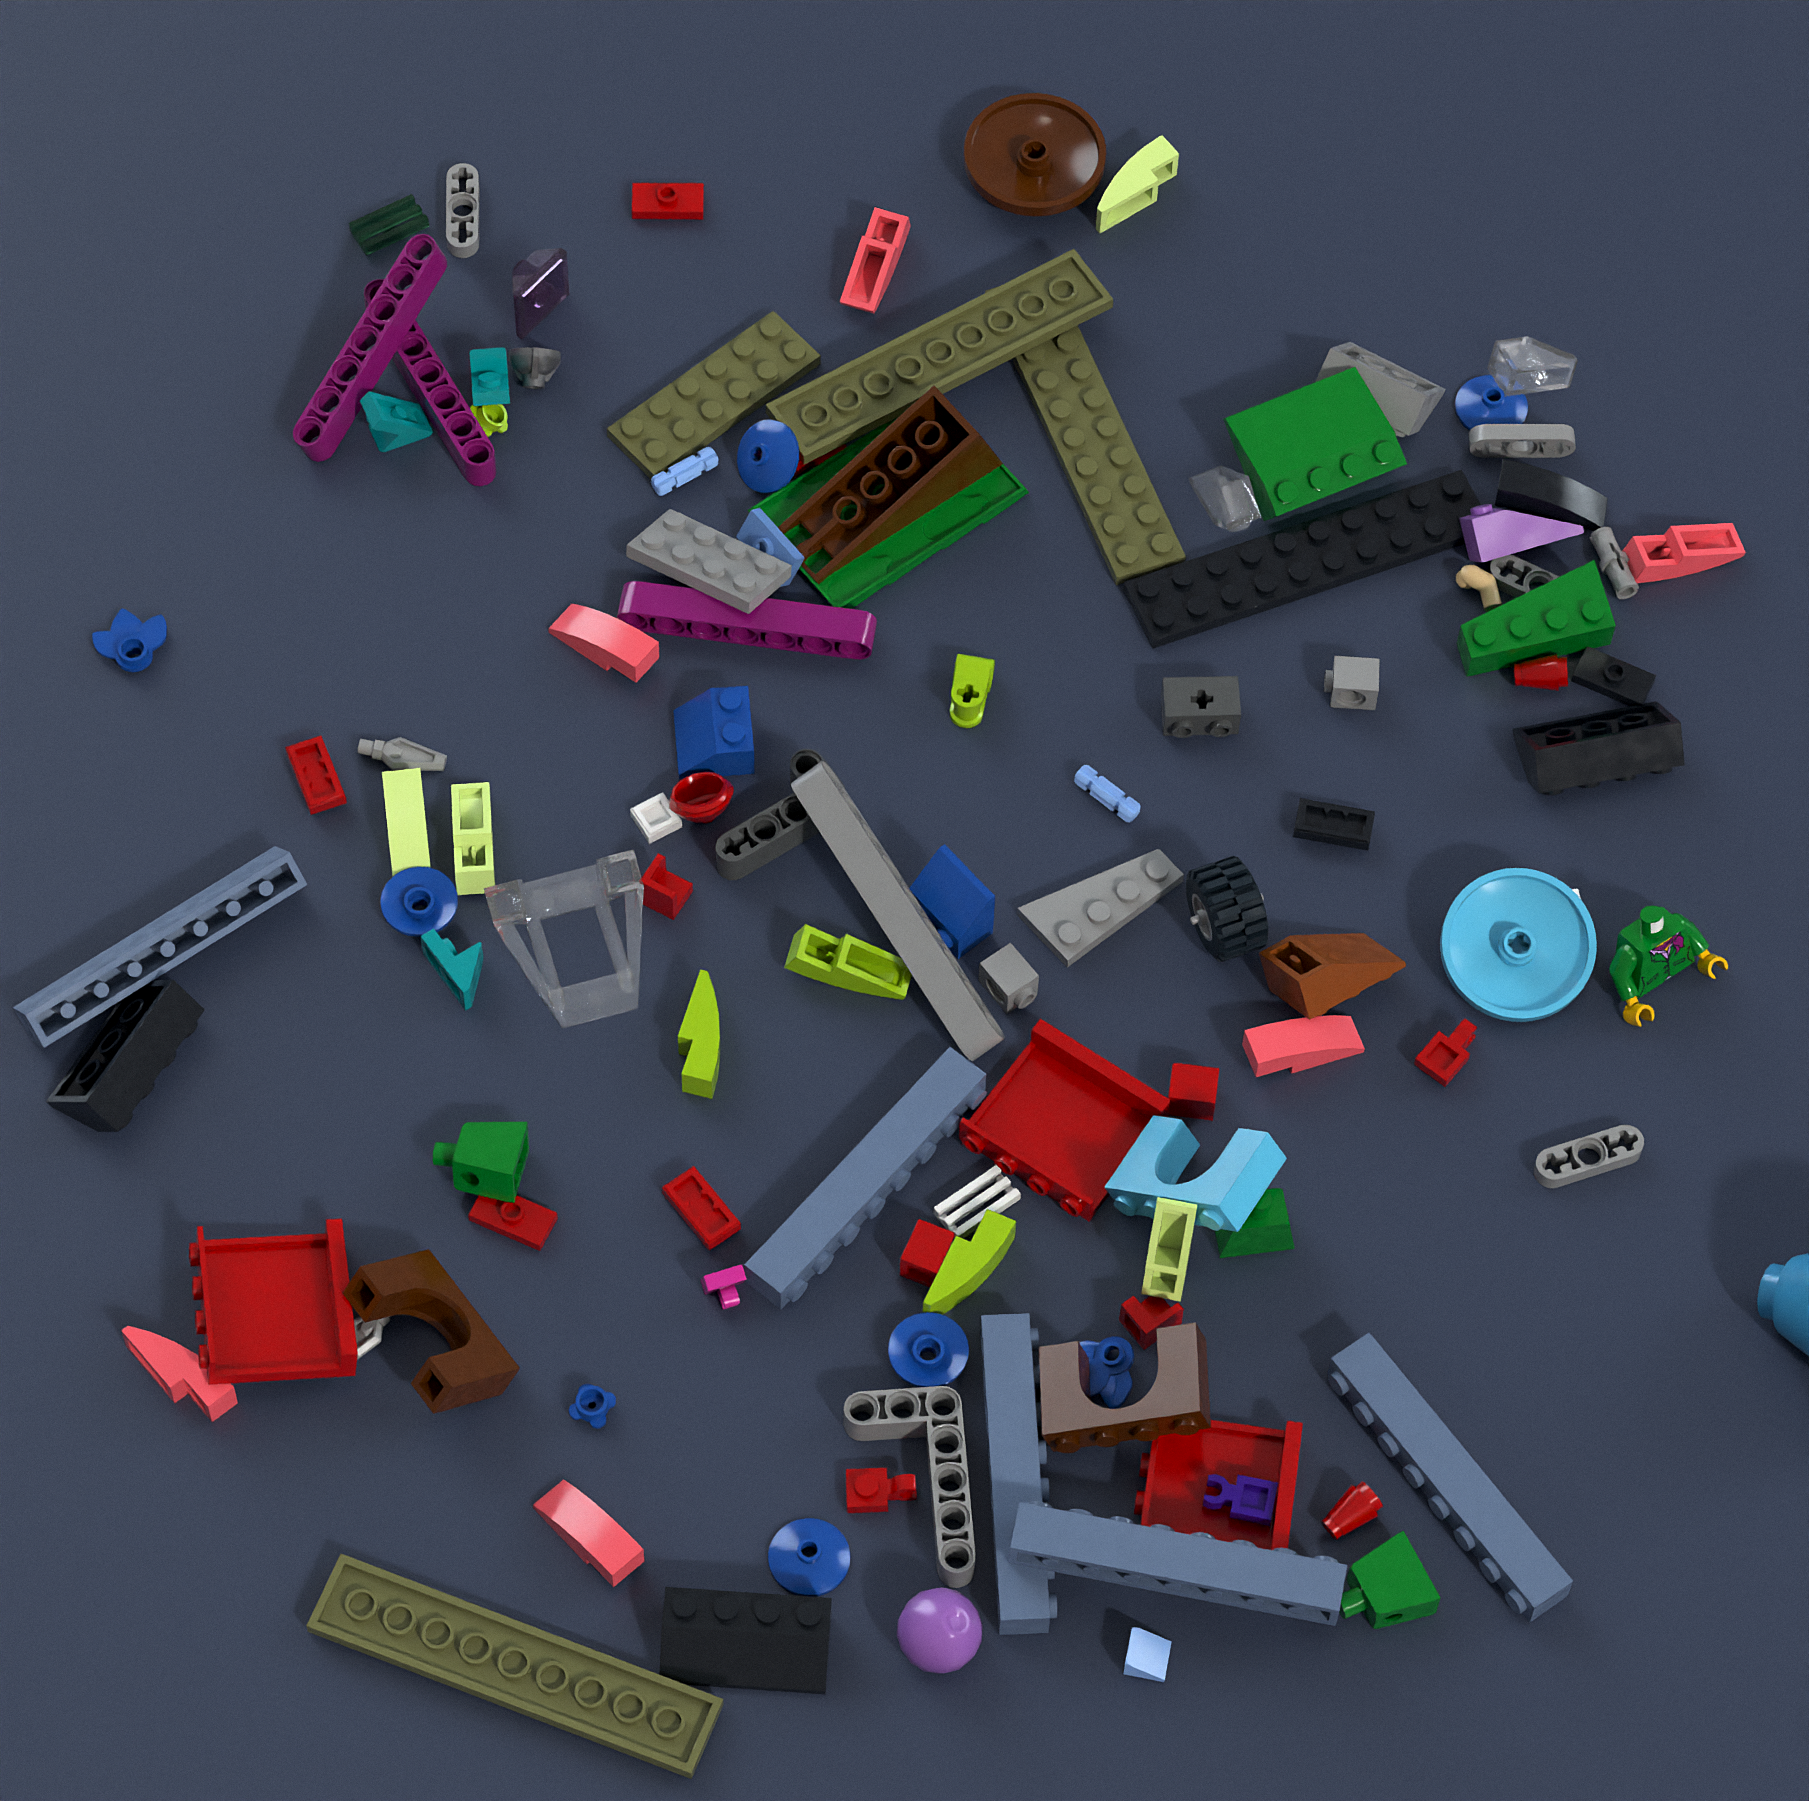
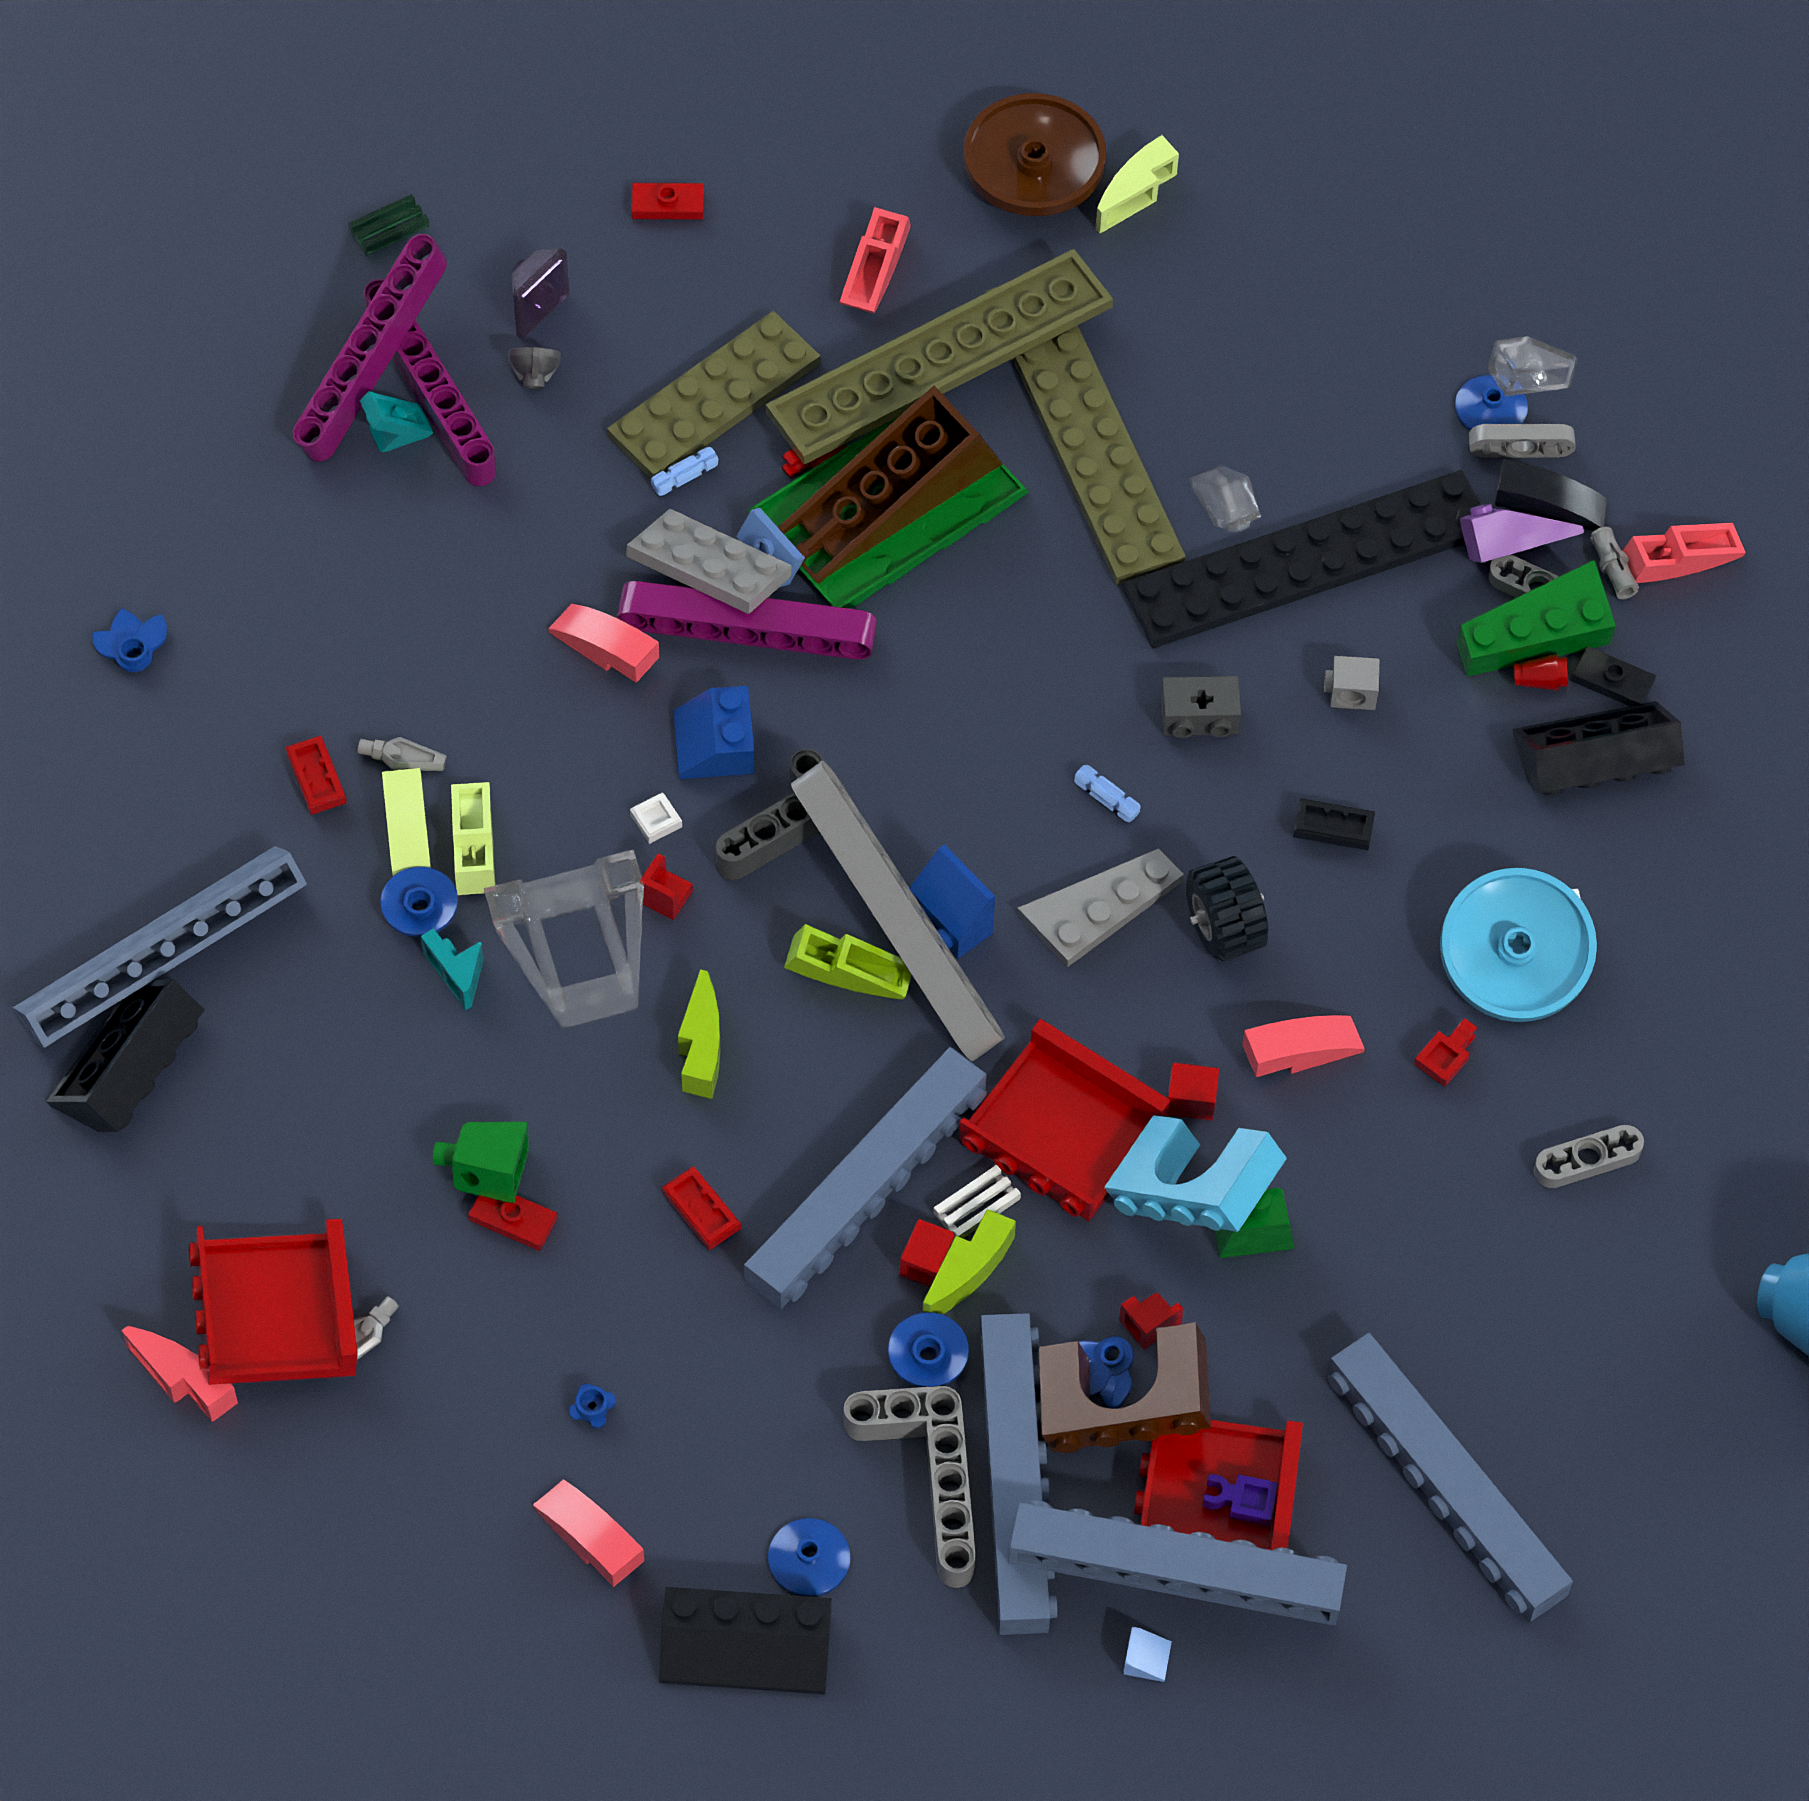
(422, 1288): reddish brown arch -> none
(456, 198): light grey beam -> none
(489, 376): teal slope -> none
(491, 418): lime plate -> none
(515, 1665): olive plate -> none
(701, 797): red hat -> none
(724, 1283): dark pink tile -> none
(778, 457): blue dish -> none
(871, 1489): red plate -> none
(939, 1630): medium lavender piece -> none
(970, 689): lime piece -> none
(1009, 979): light grey brick -> none
(1169, 1249): yellowish green slope -> none
(1313, 443): green slope -> none
(1325, 969): dark orange slope -> none
(1352, 1510): red cone -> none
(1389, 1586): green torso -> none
(1399, 393): light grey slope -> none
(1482, 581): tan arm -> none
(1653, 952): green torso -> none

